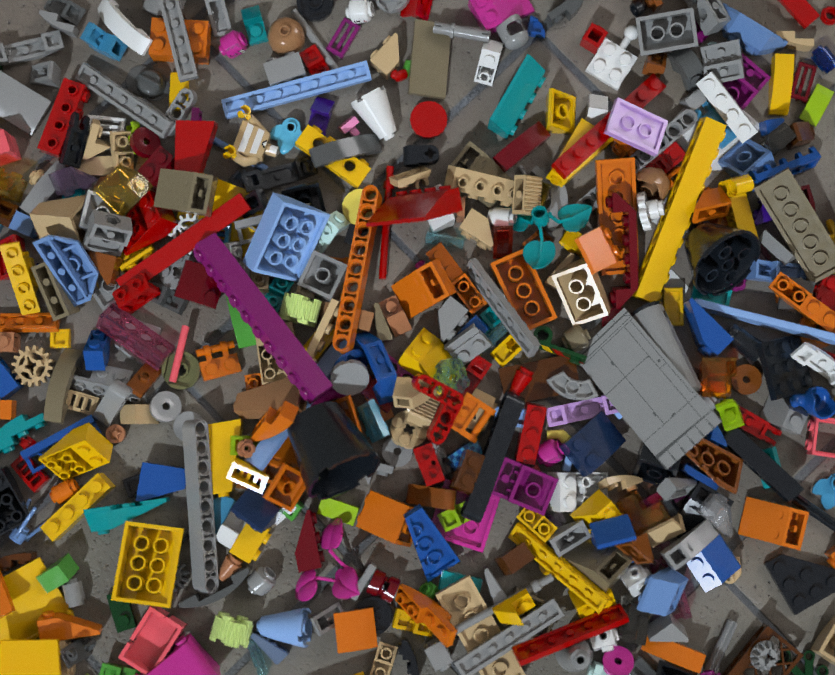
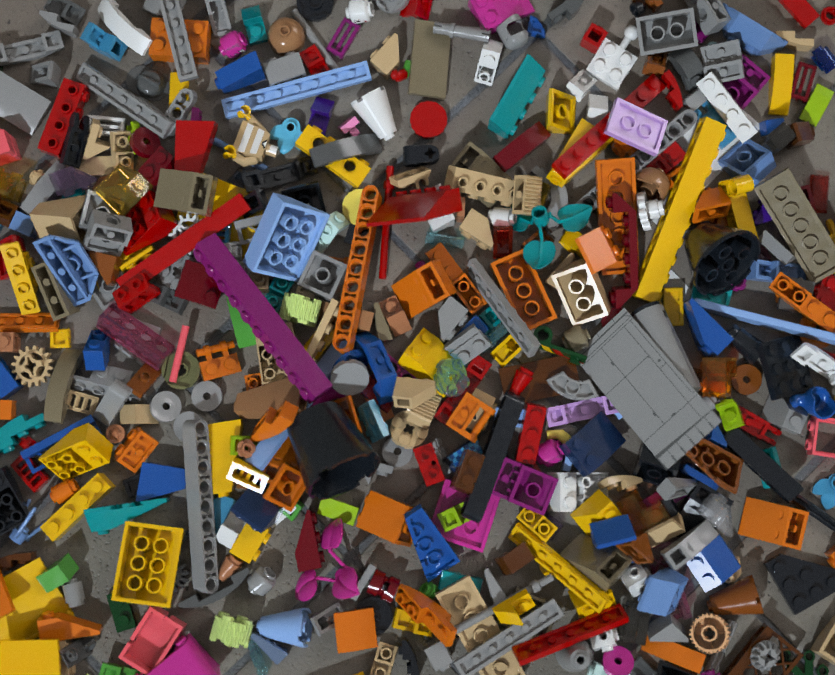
(135, 449): none -> orange bracket
(200, 390): none -> light grey piece
(240, 73): none -> blue slope
(431, 496): dark orange beam -> none
(445, 406): red beam -> none
(569, 536): light grey slope -> none
(580, 85): none -> white slope
(674, 96): none -> red slope
(703, 642): none -> light nougat brick
(736, 599): none -> dark orange cone
(796, 166): blue hinge -> none
(820, 187): none -> clear red tile

